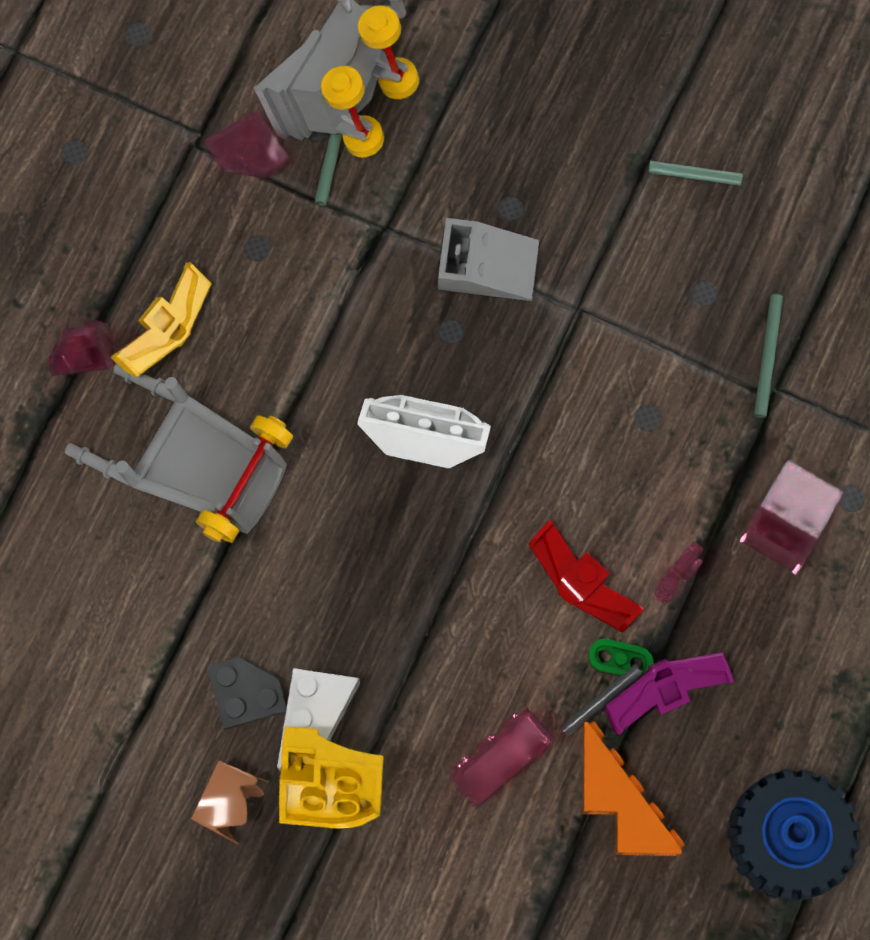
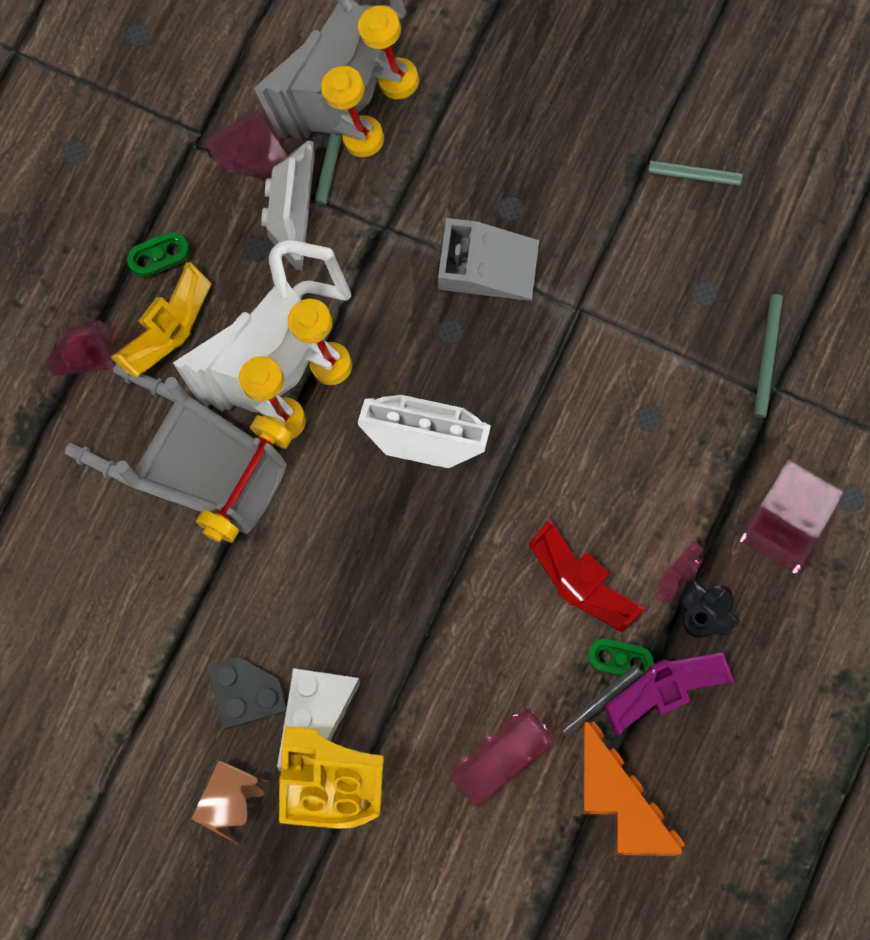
(157, 252): none -> green plate
(271, 347): none -> white piece
(290, 199): none -> white wedge
(711, 607): none -> black plate
(793, 835): black wheel -> none

